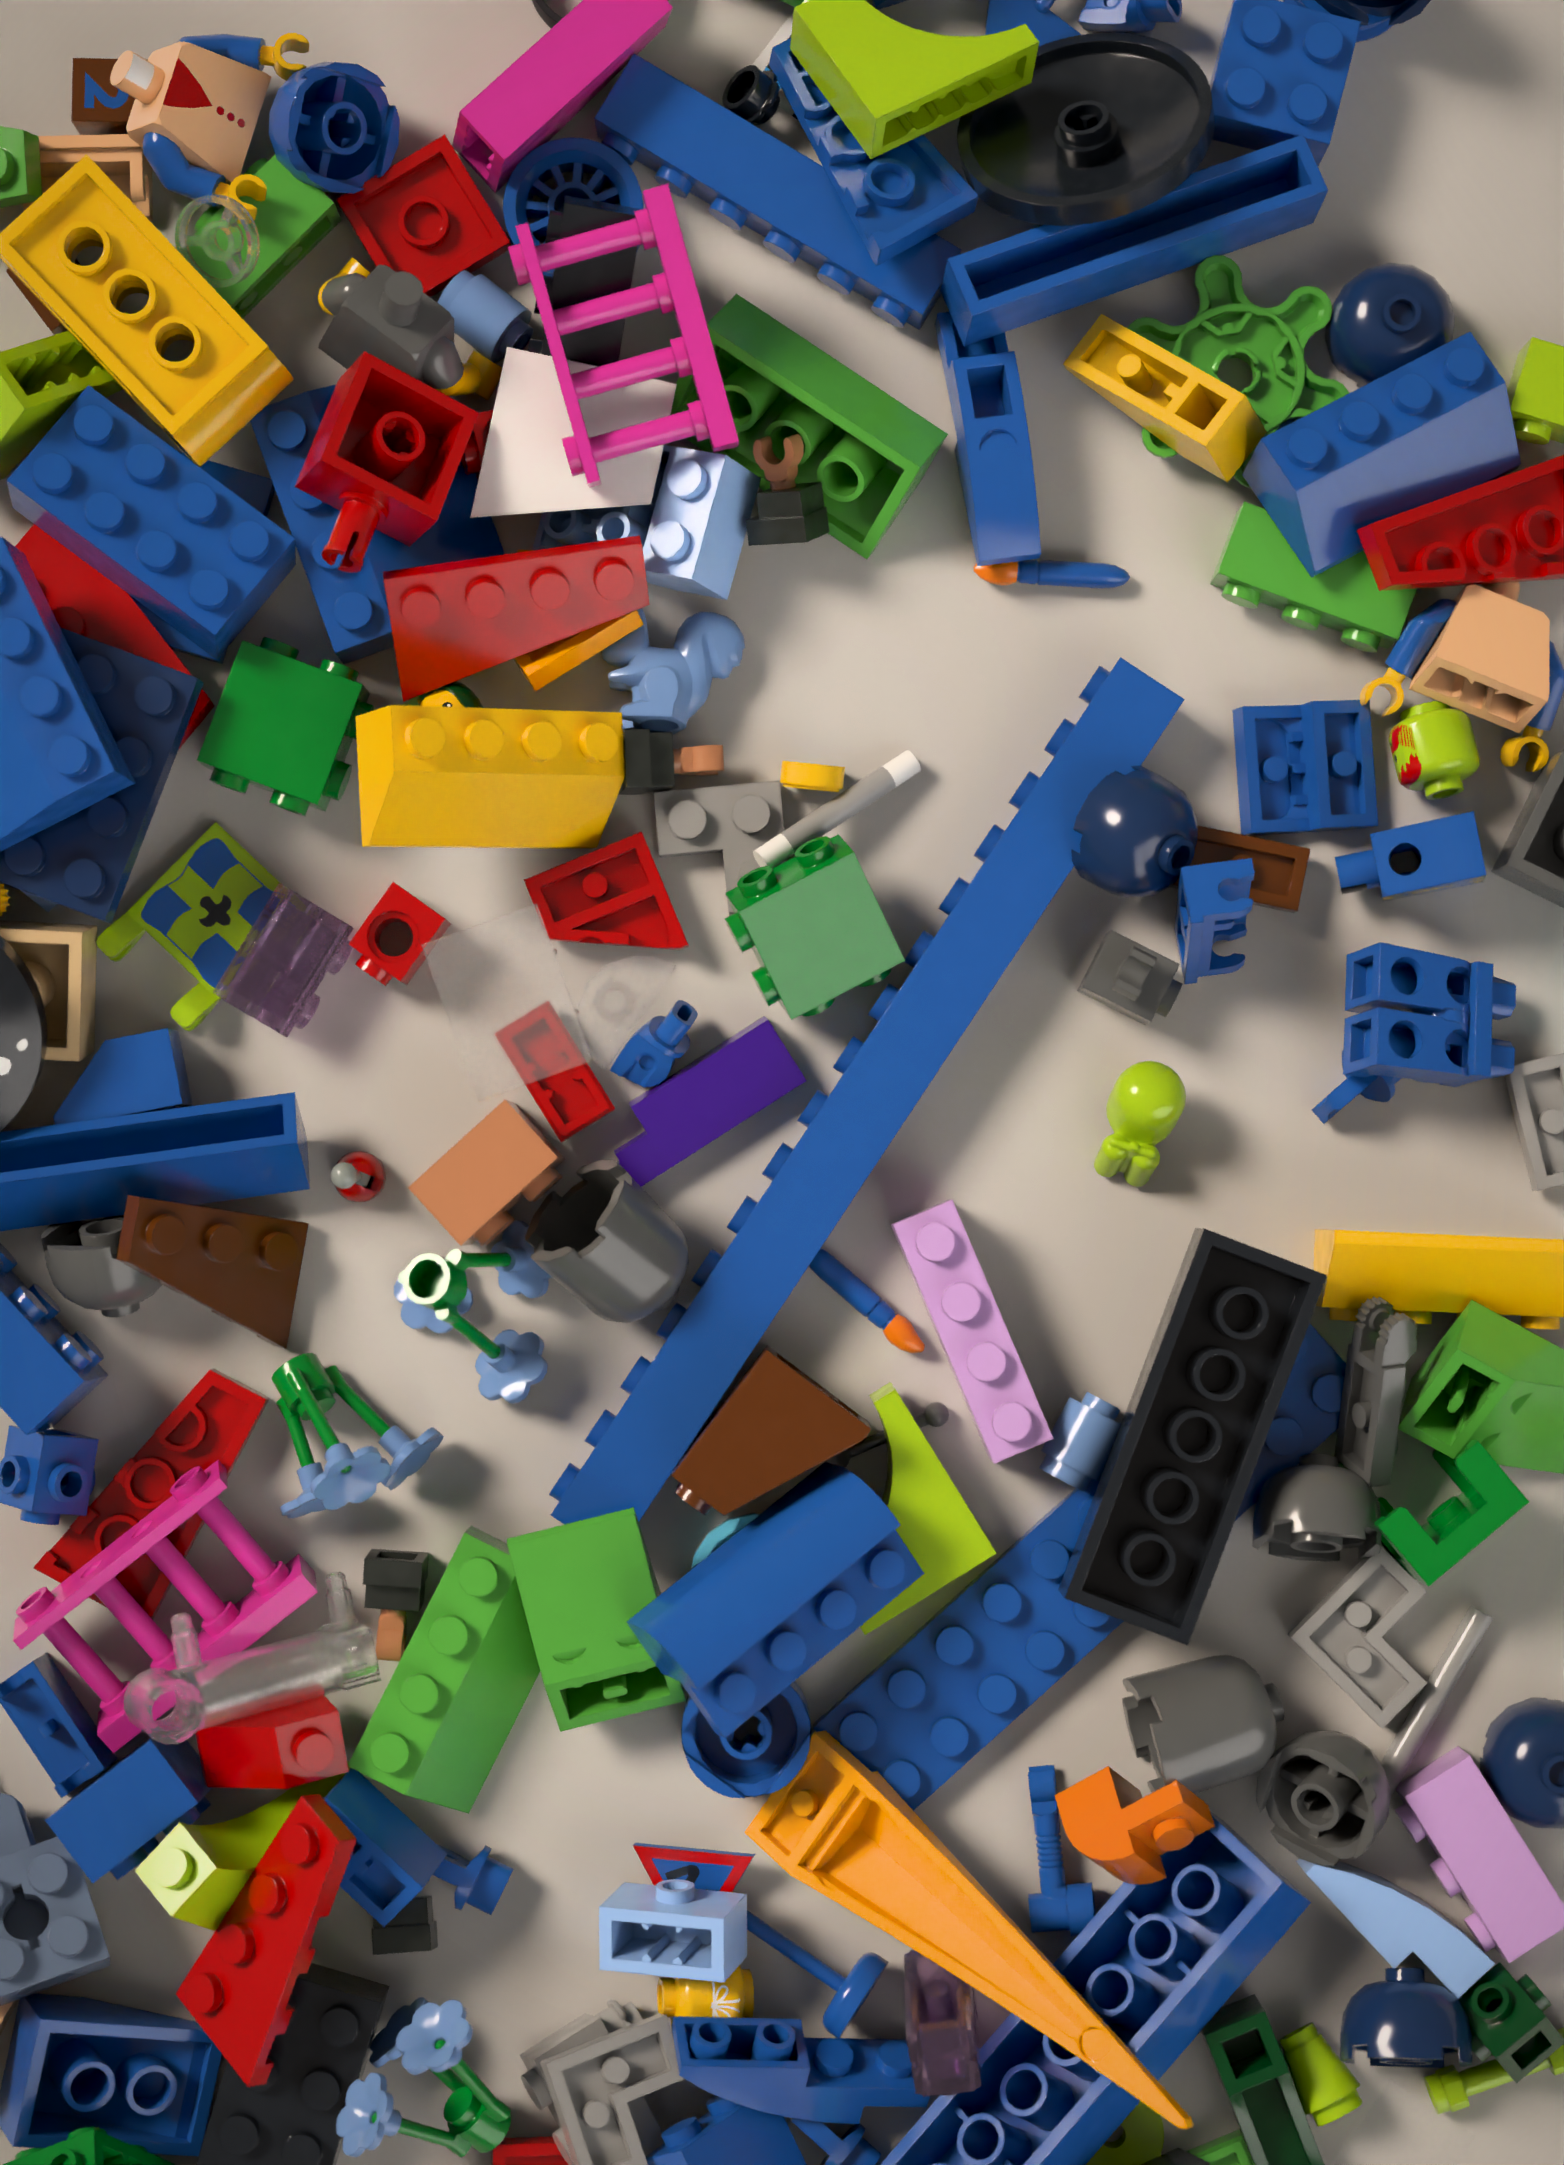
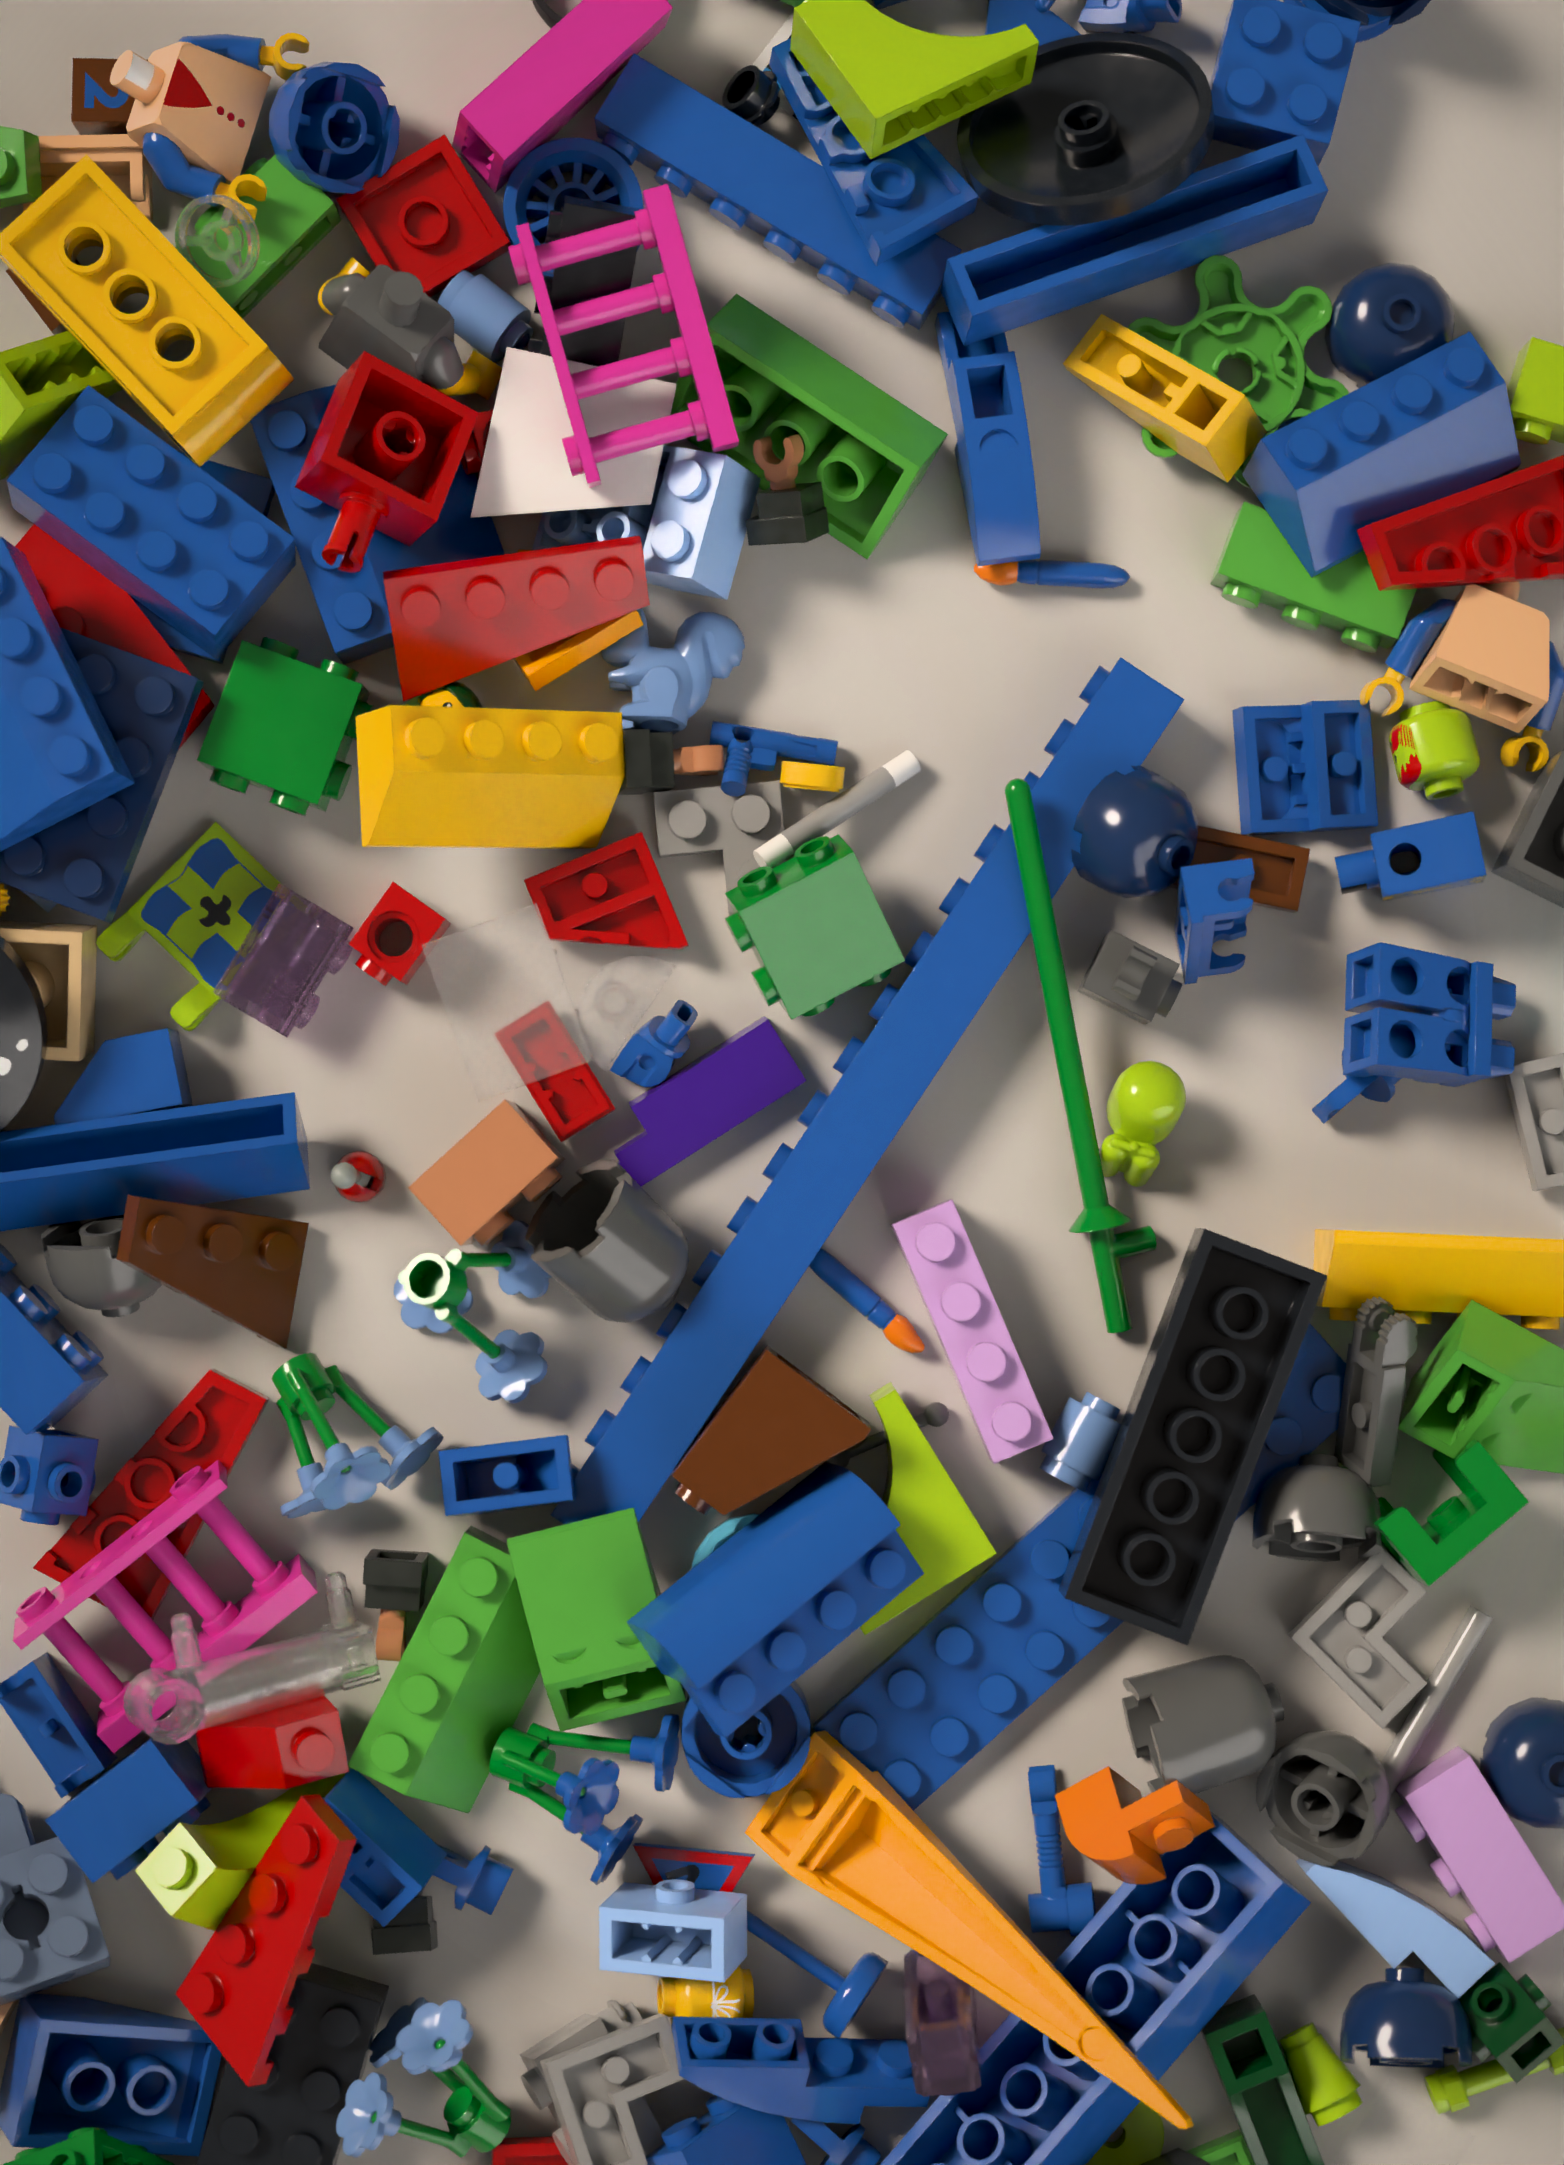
(506, 1476): none -> blue slope
(587, 1797): none -> plant
(762, 751): none -> blue hose
(1098, 1215): none -> green piece

